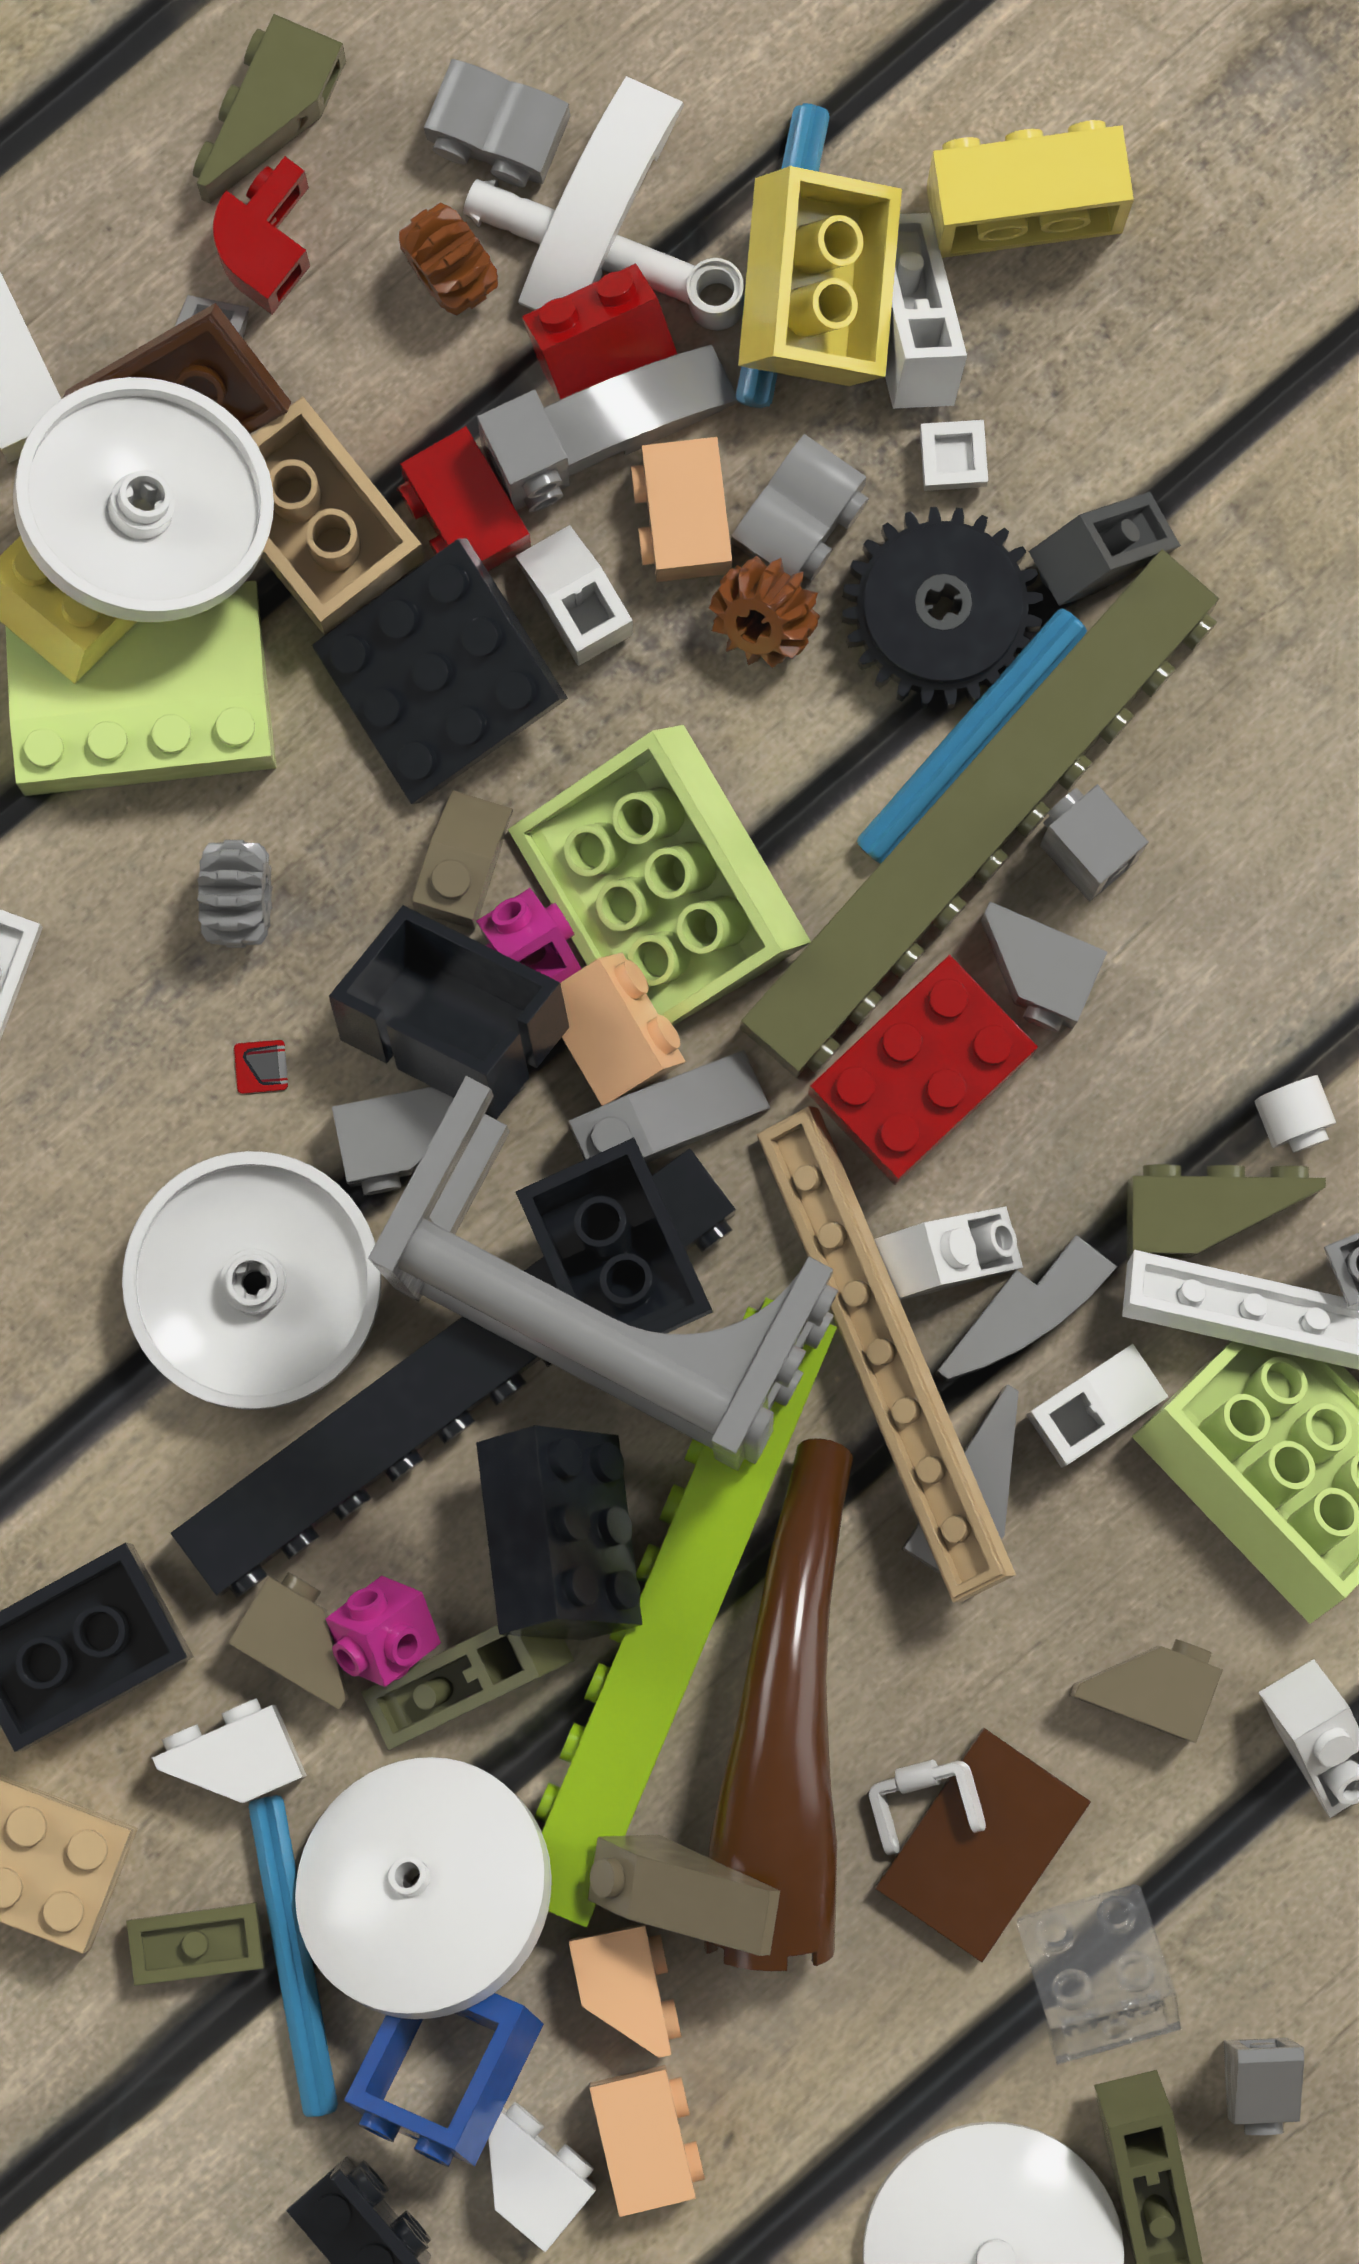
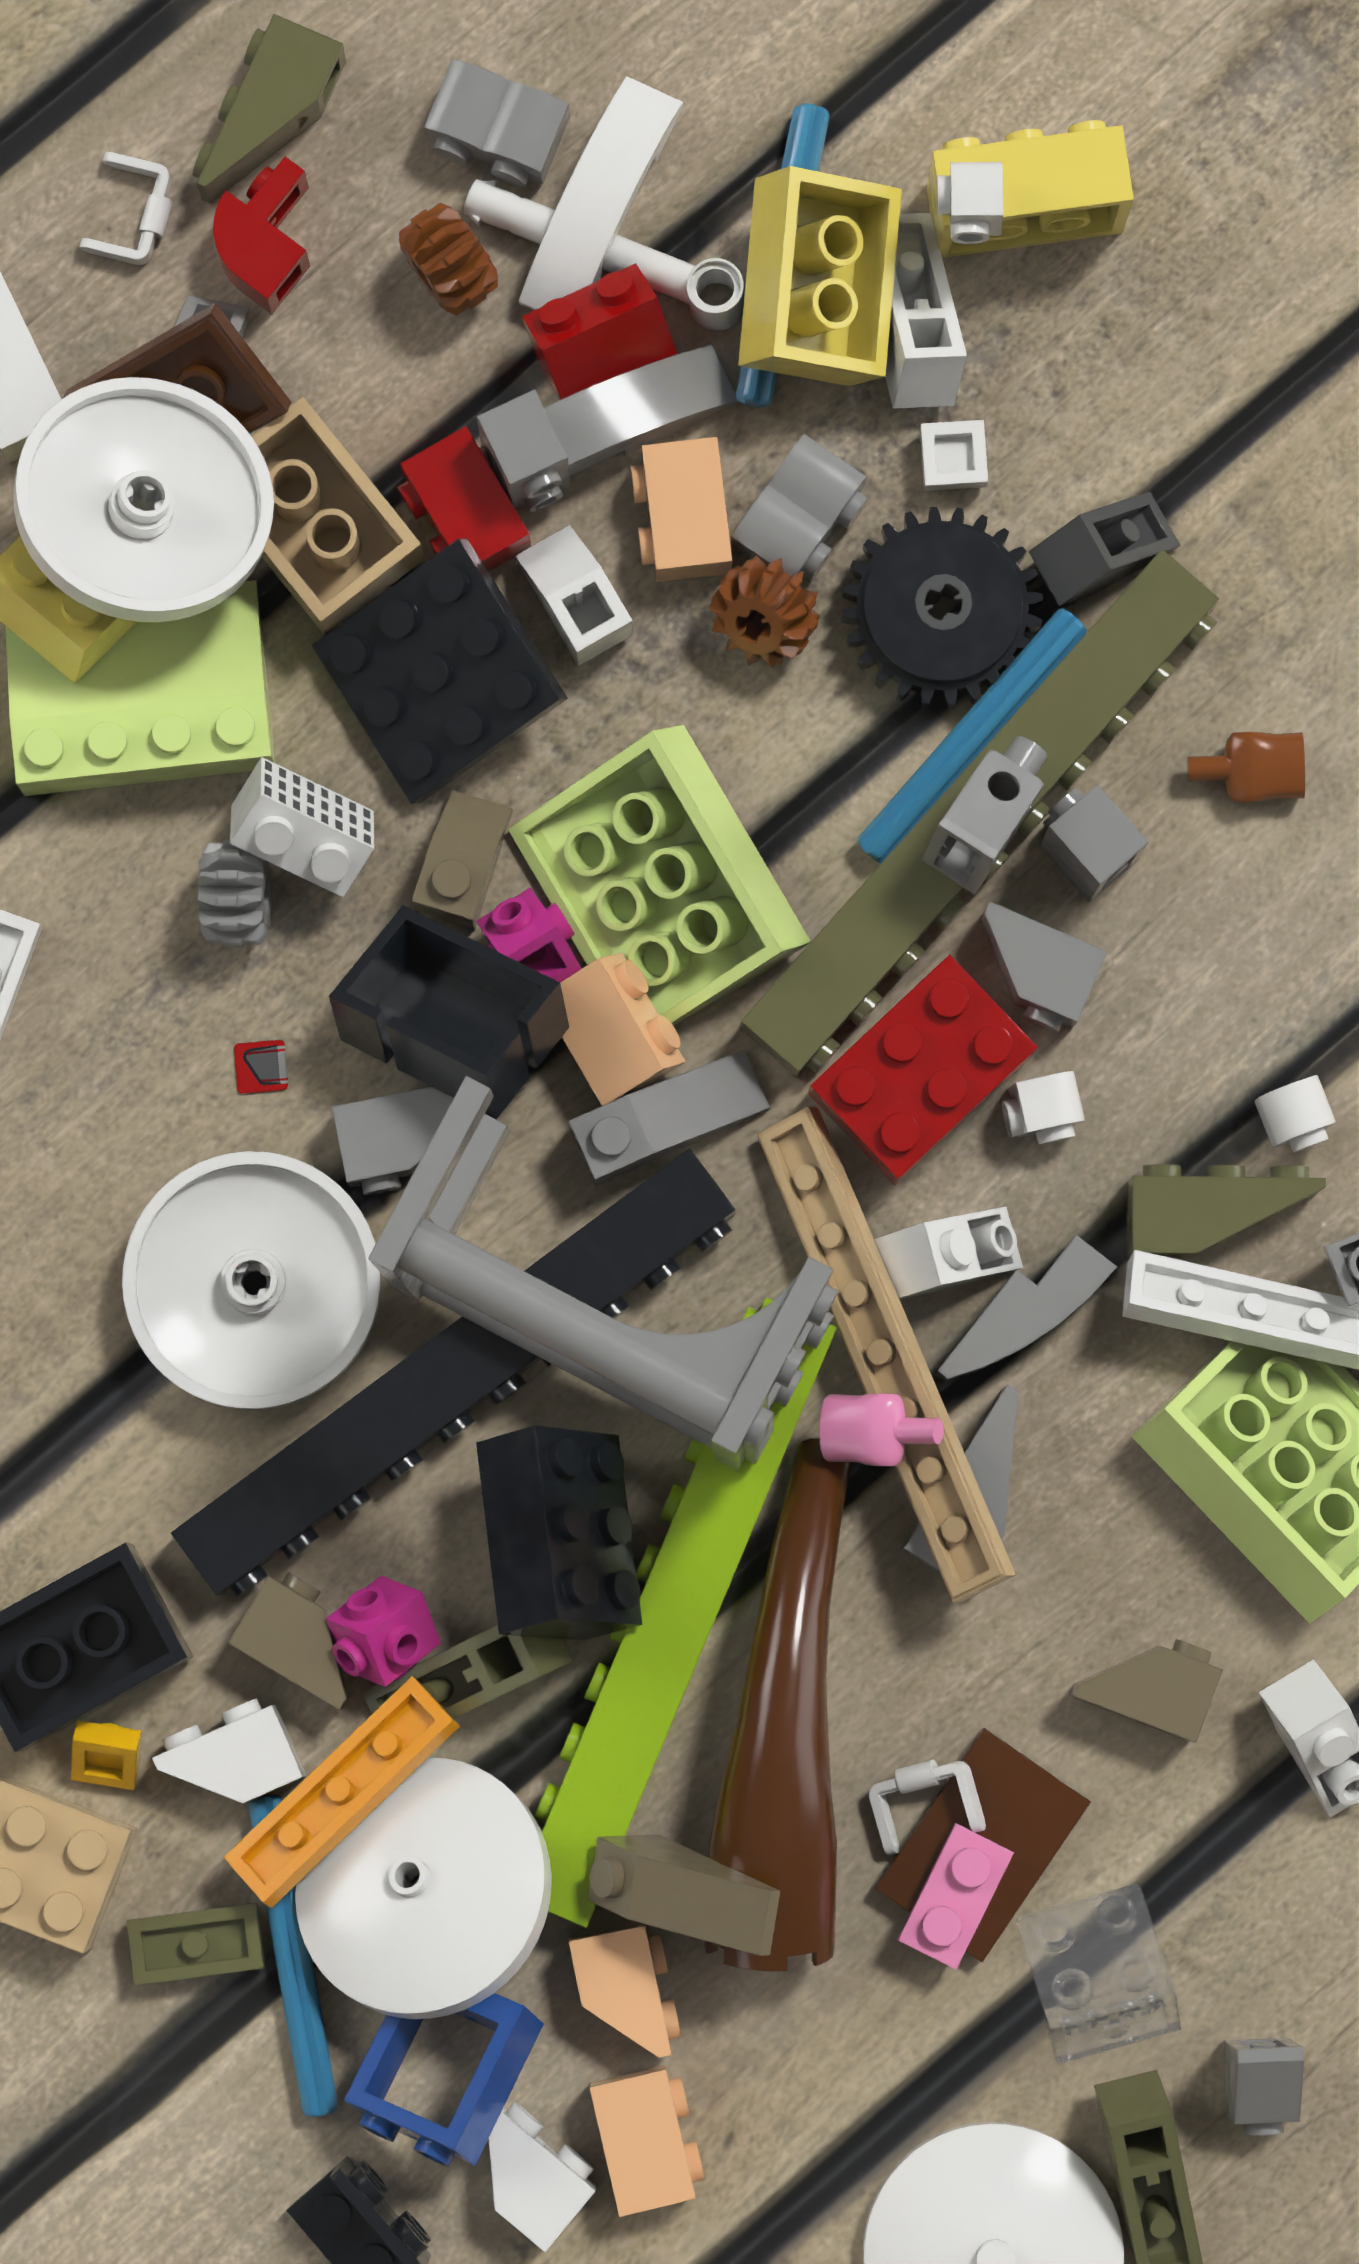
(105, 1755): none -> yellow plate
(154, 215): none -> white piece
(302, 827): none -> white brick
(341, 1792): none -> light orange plate
(615, 1241): black slope -> none
(872, 1429): none -> bright pink piece
(955, 1896): none -> bright pink plate
(973, 200): none -> white plate
(987, 814): none -> light grey torso
(1044, 1108): none -> white plate
(1097, 1405): white slope -> none
(1255, 767): none -> dark orange piece

